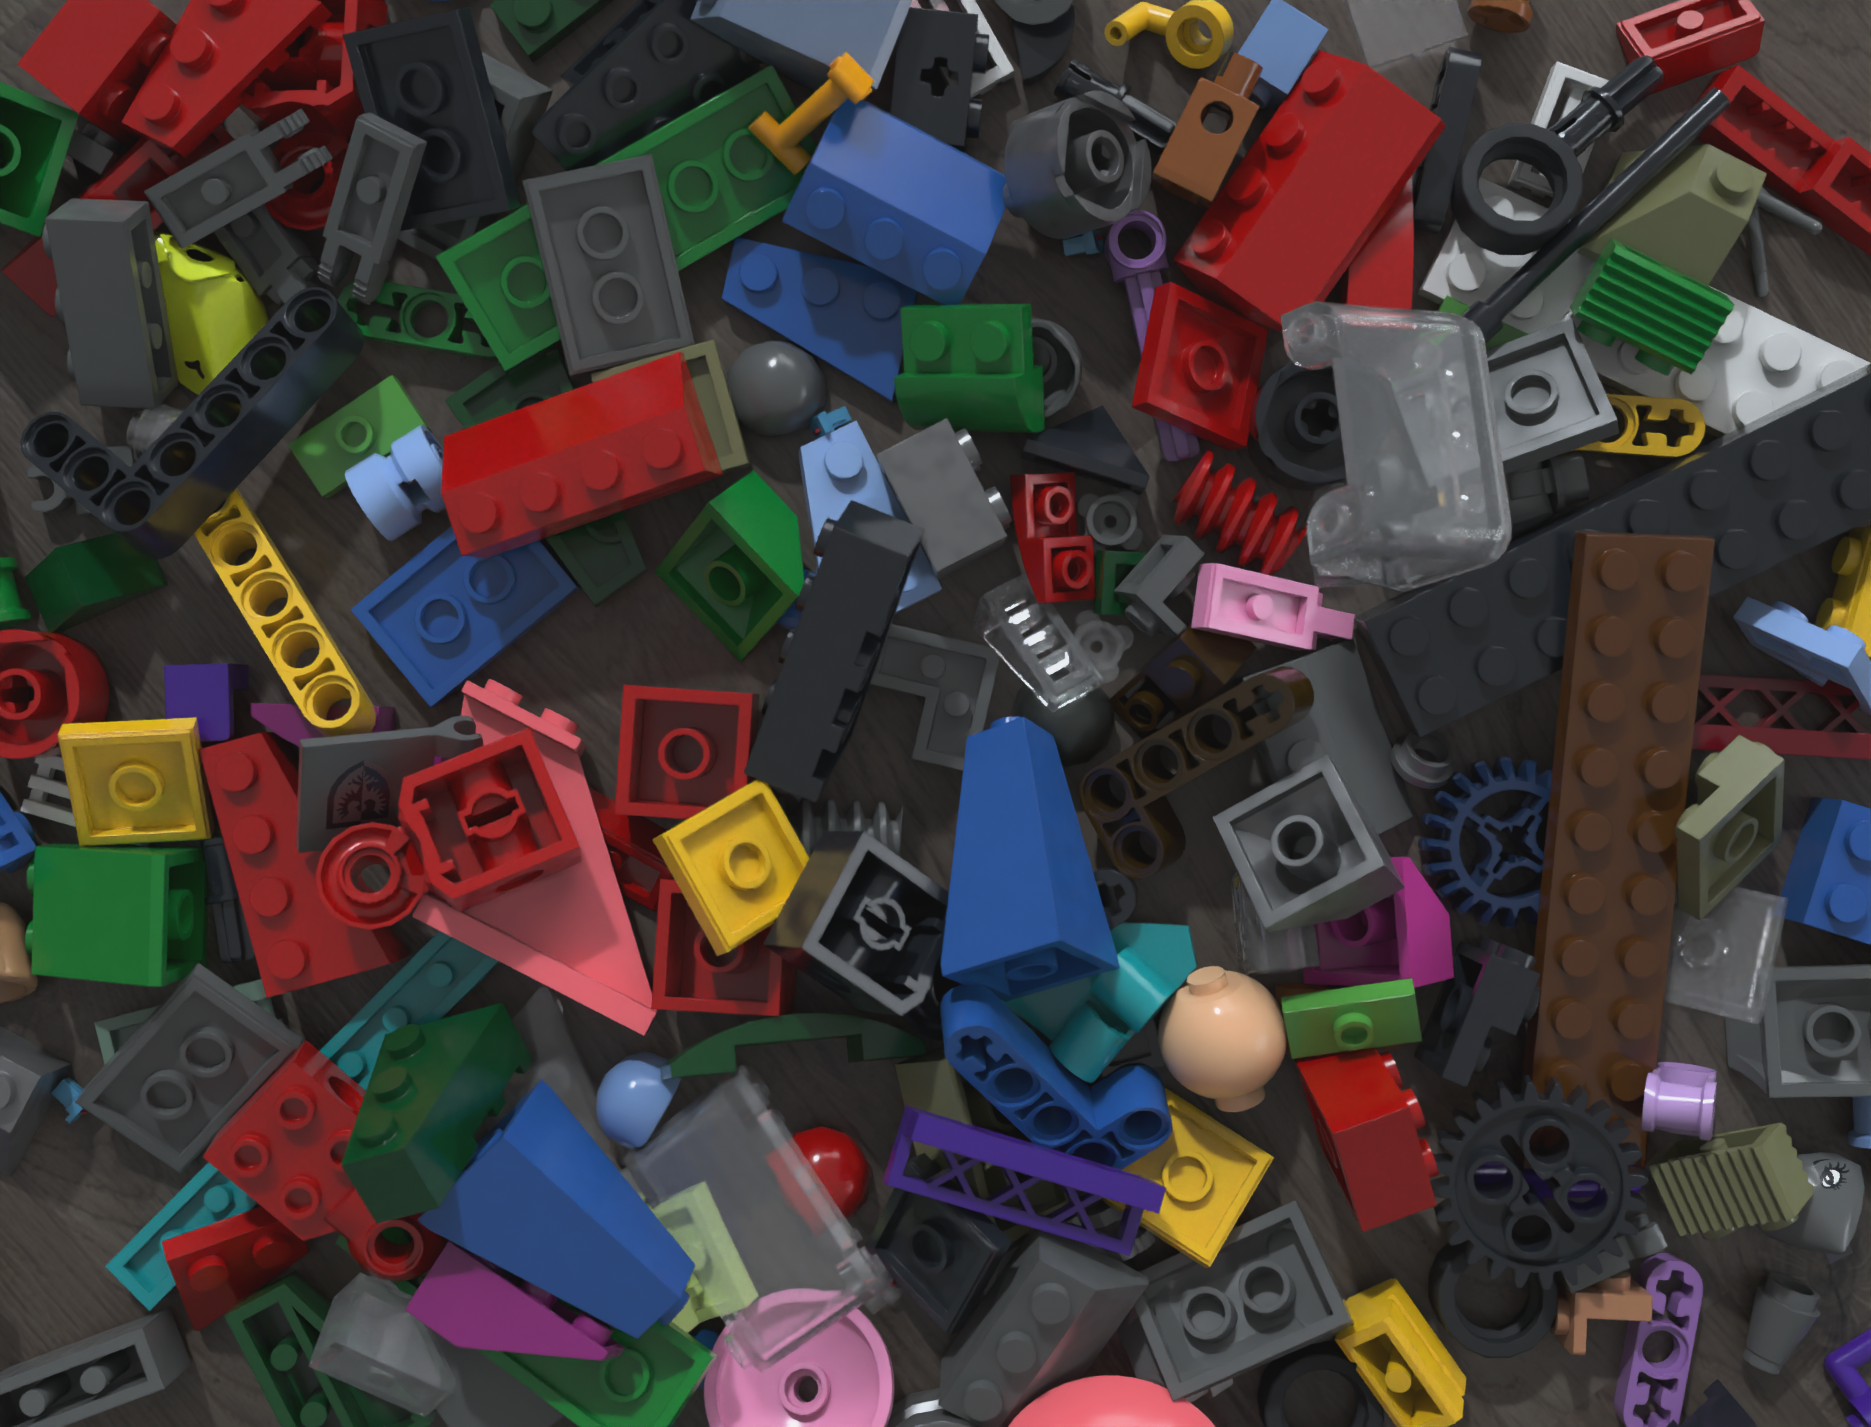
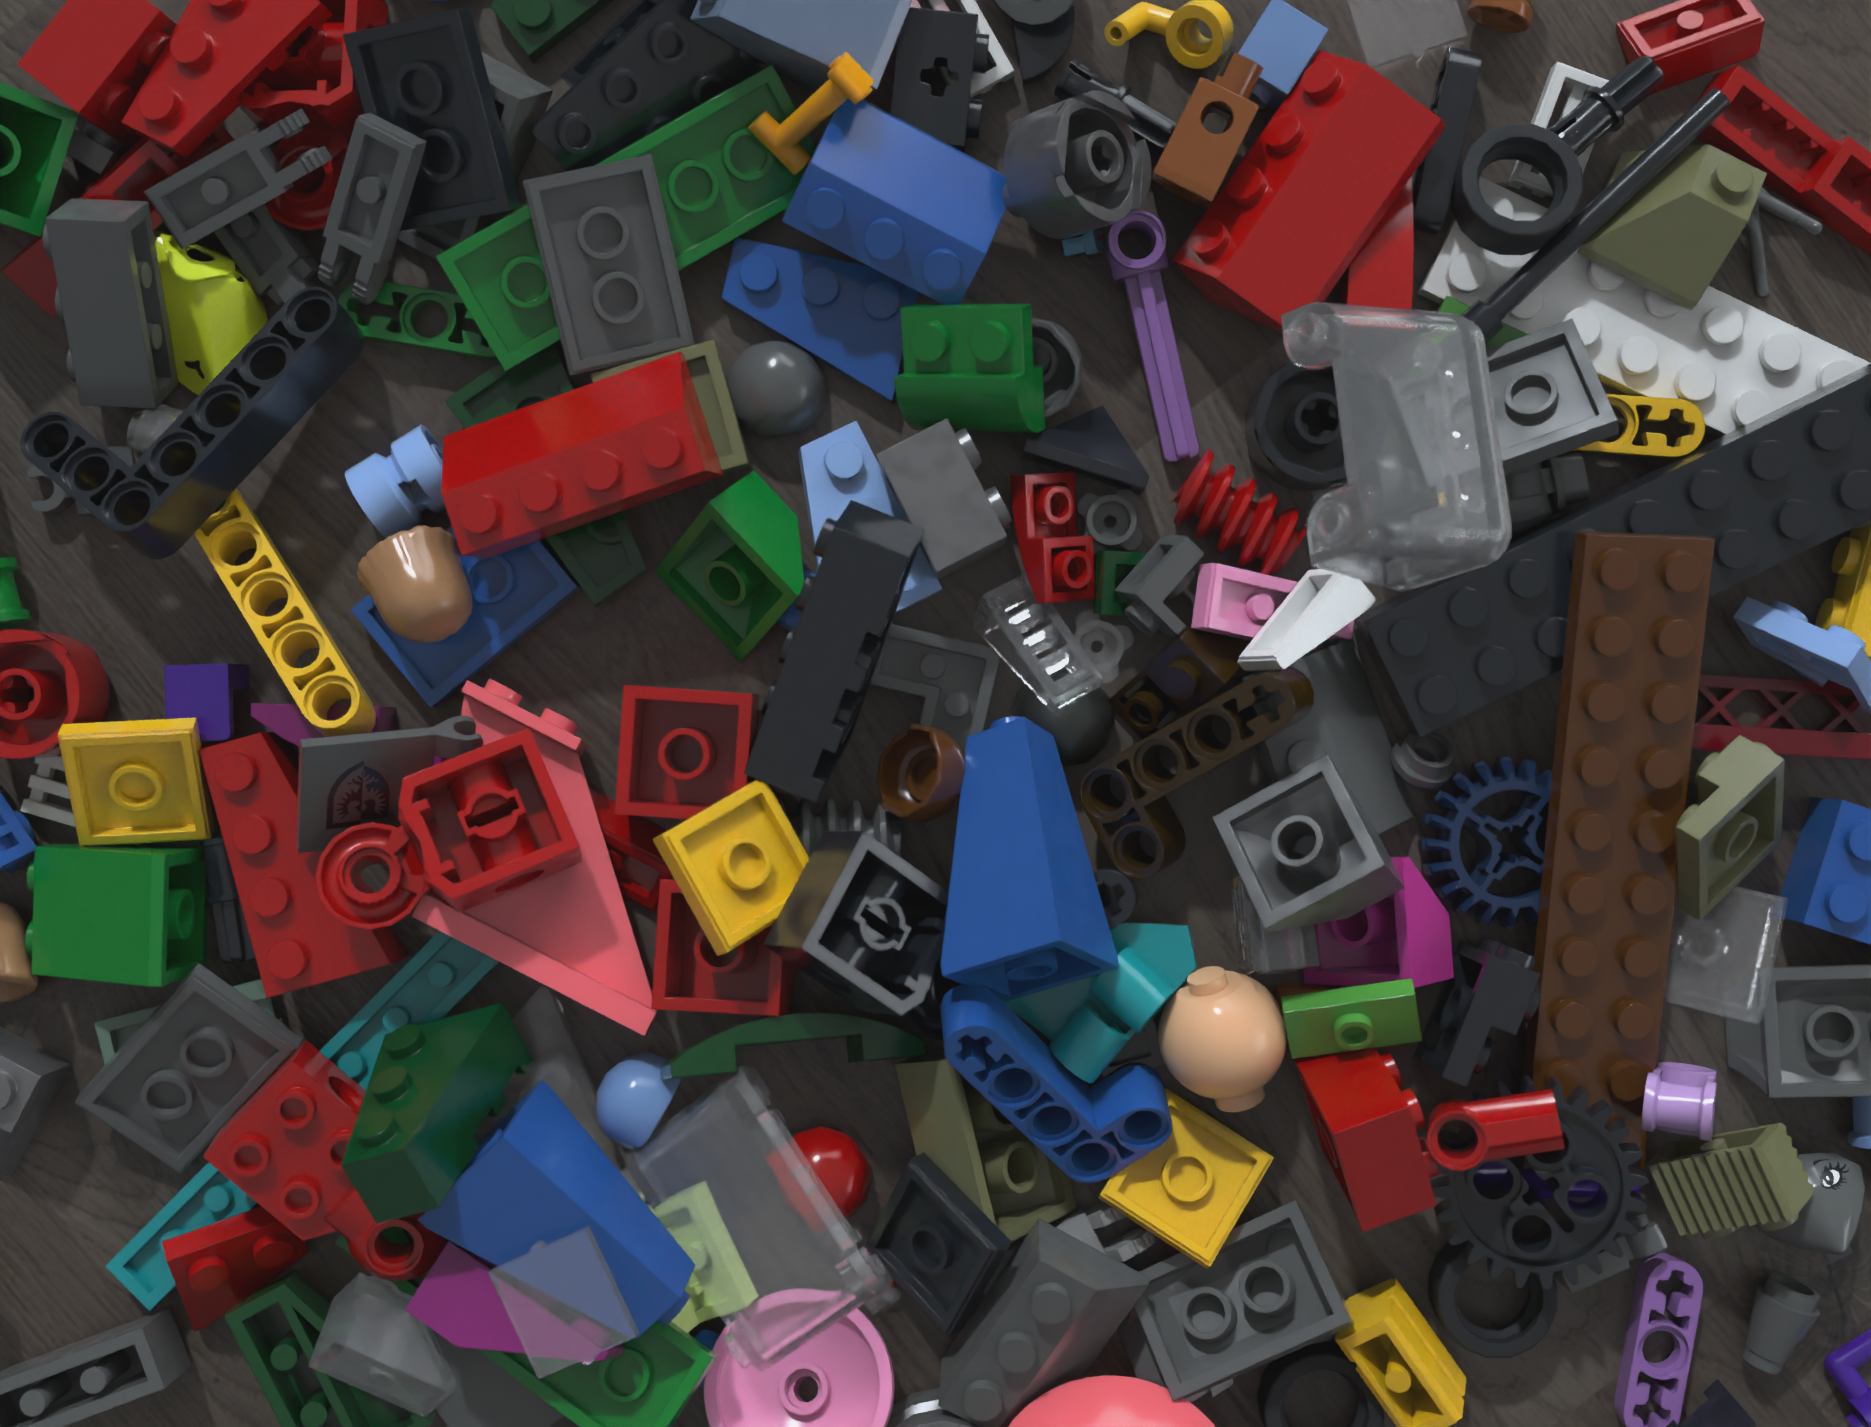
(67, 1094): dark azure piece -> none
(91, 579): dark green slope -> none
(355, 433): bright green plate -> none
(418, 583): none -> medium nougat hair
(563, 1302): none -> clear piece
(826, 423): dark azure piece -> none
(921, 774): none -> reddish brown hair
(1027, 1158): dark purple fence -> none
(1199, 366): red plate -> none
(1307, 617): none -> white slope
(1503, 1127): none -> red piece
(1609, 1299): nougat bracket -> none
(1649, 308): green brick -> none

